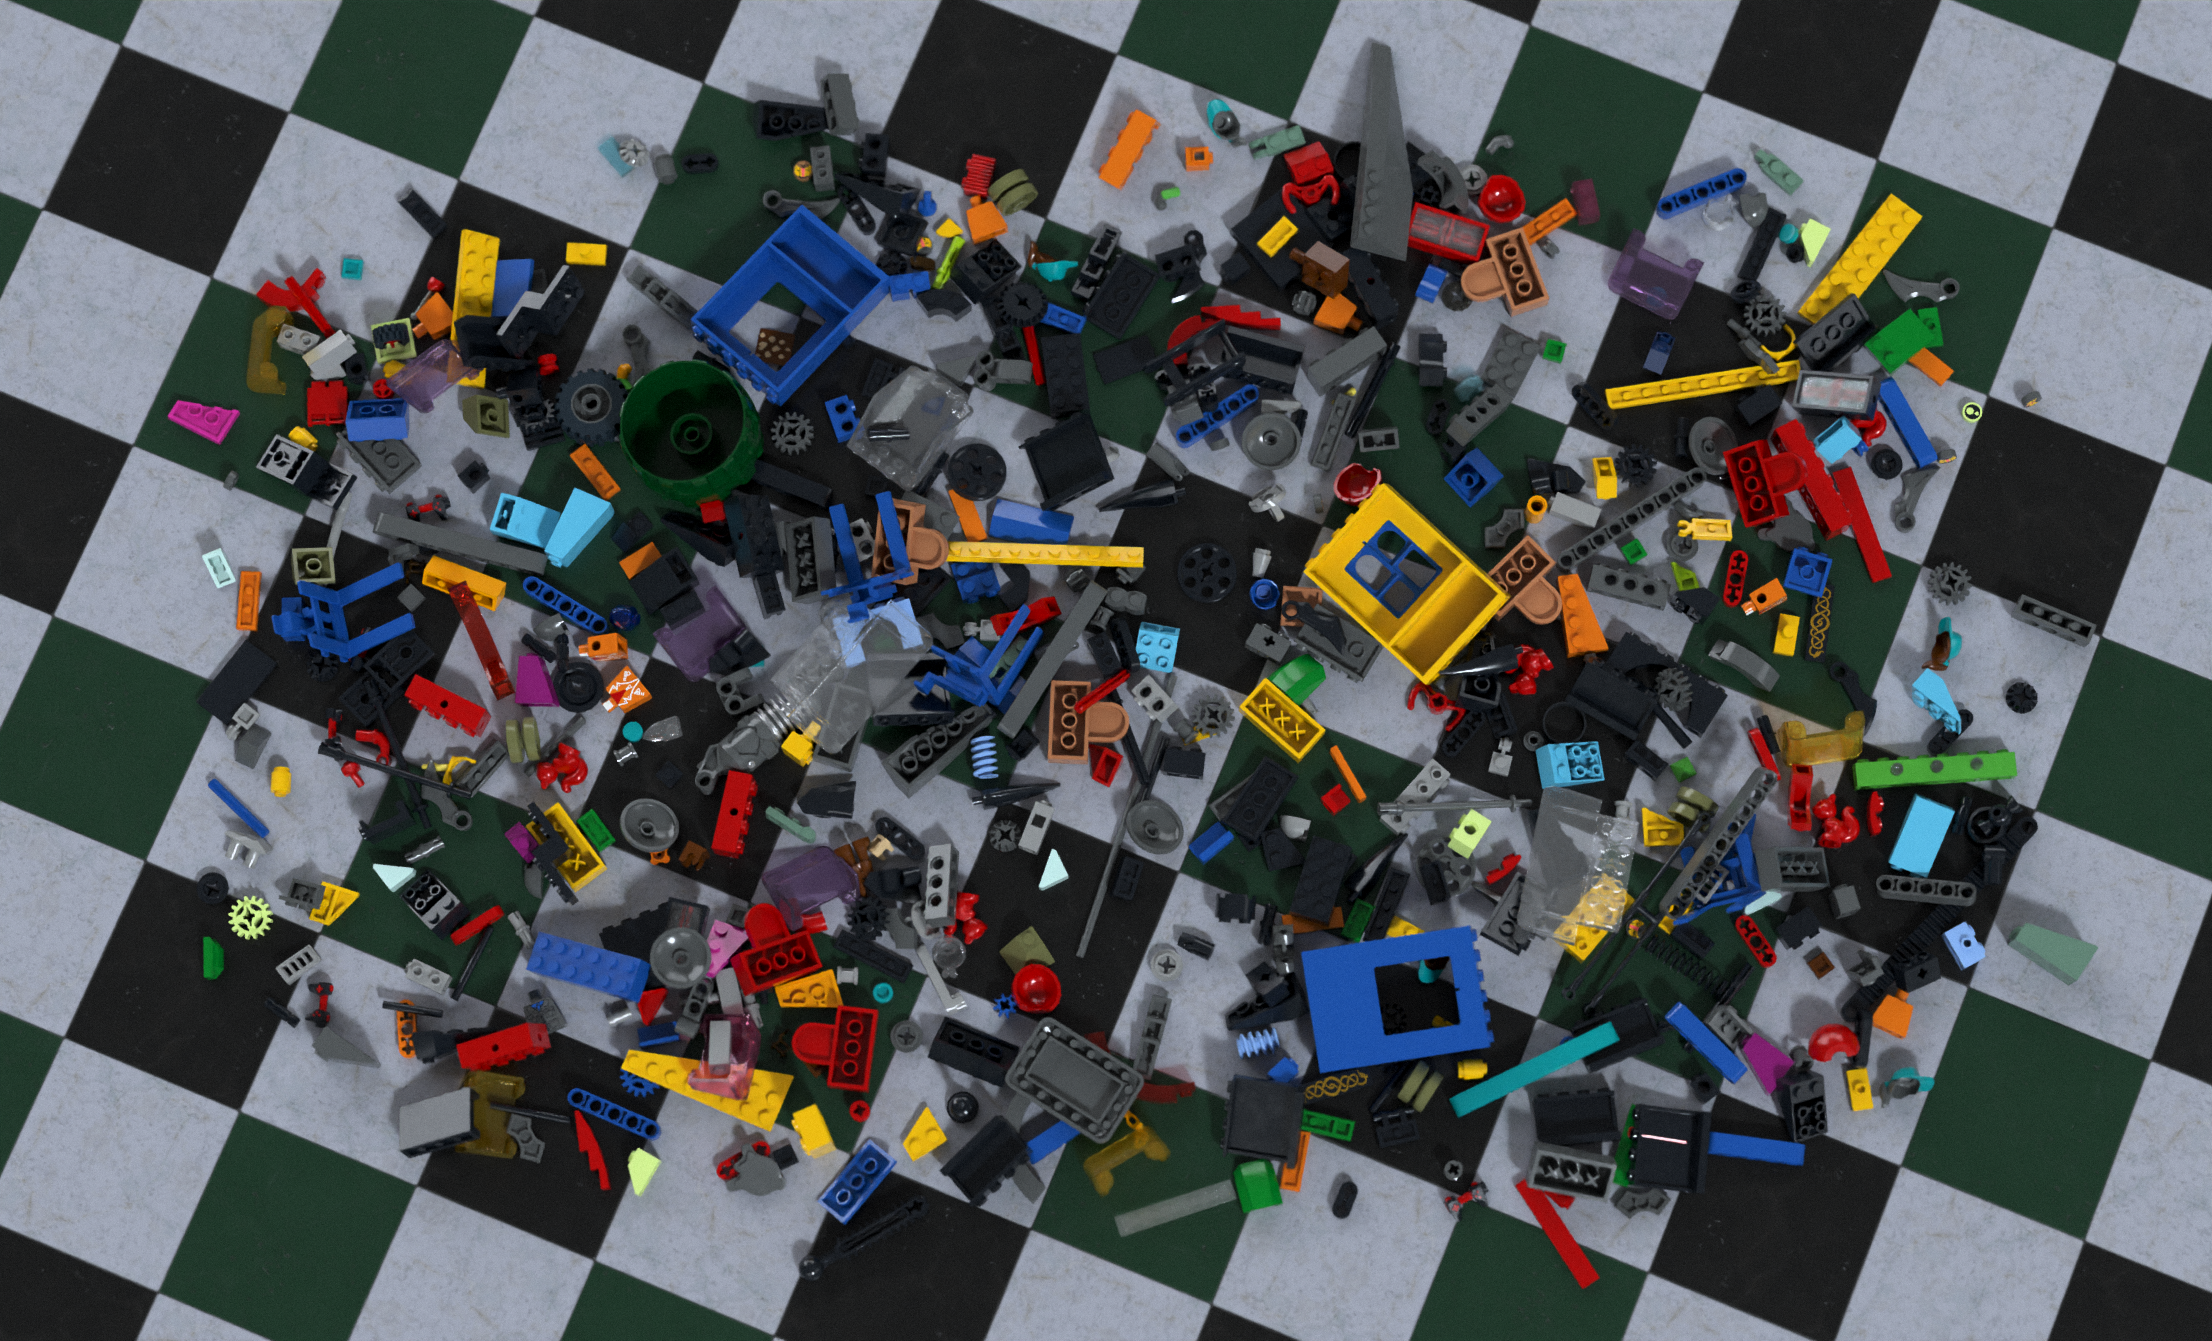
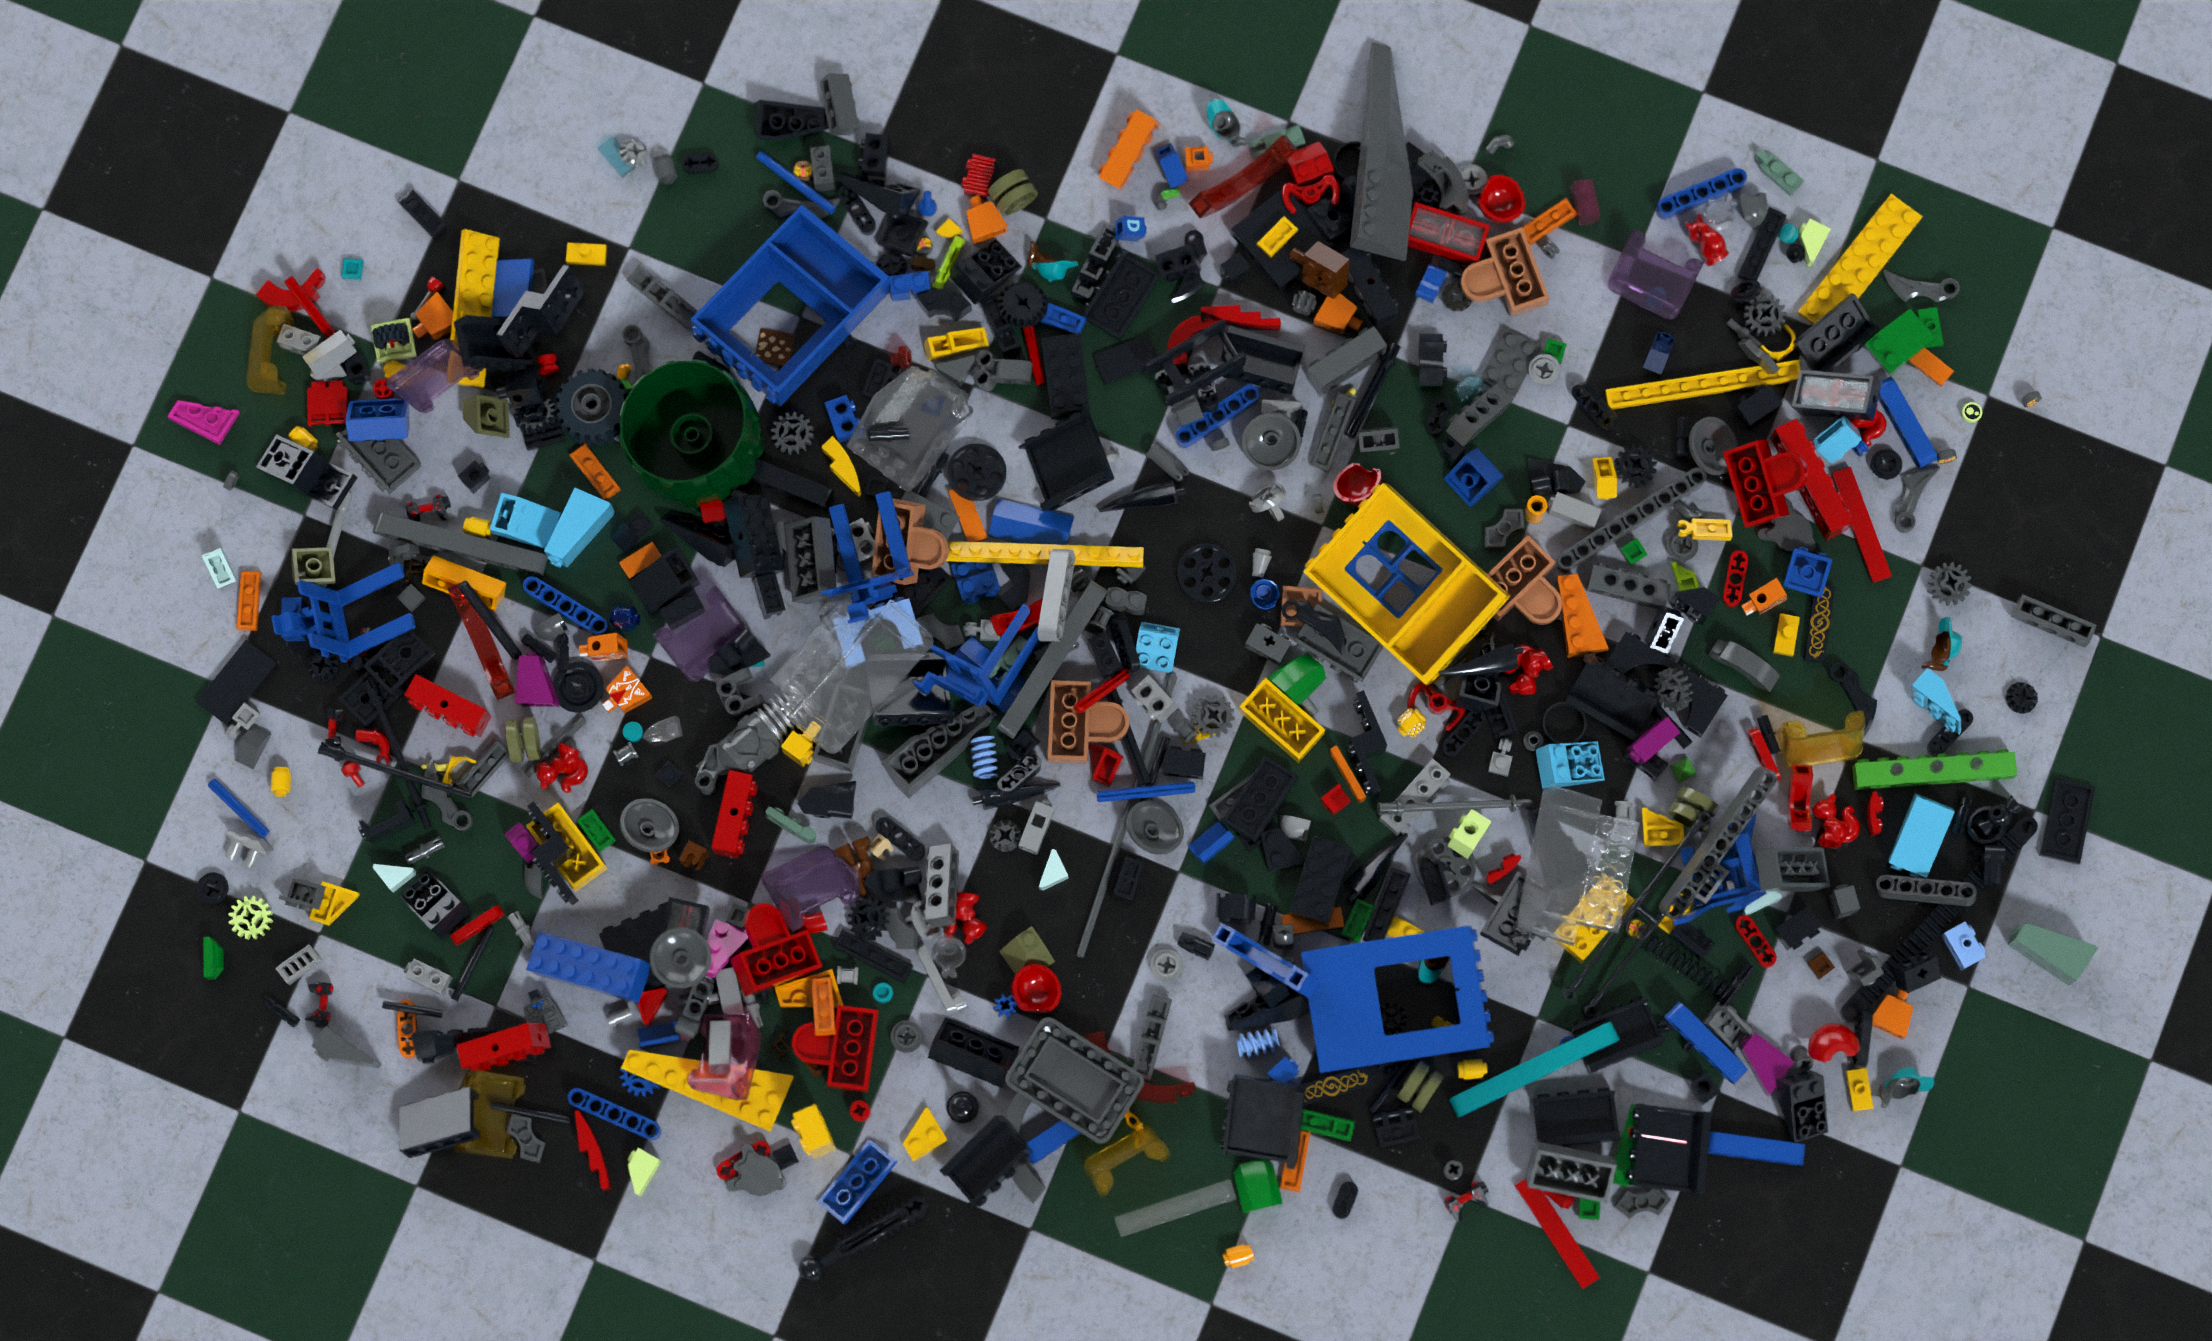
(477, 527): none -> yellow brick
(489, 620): none -> black axle
(796, 182): none -> blue piece
(823, 1006): none -> orange tile
(842, 465): none -> yellow slope
(902, 358): none -> clear red tile
(955, 343): none -> yellow slope
(1016, 783): none -> black beam
(1056, 595): none -> light grey beam
(1130, 228): none -> blue brick
(1145, 791): none -> blue axle
(1171, 165): none -> blue slope
(1238, 1256): none -> light orange brick
(1239, 185): none -> clear red arch
(1265, 960): none -> blue arch
(1366, 745): none -> black bracket
(1411, 722): none -> yellow head
(1549, 376): none -> light grey gear
(1589, 1209): none -> green plate
(1653, 740): none -> magenta slope
(1664, 629): none -> black brick
(1710, 240): none -> red animal
(2067, 821): none -> black tile

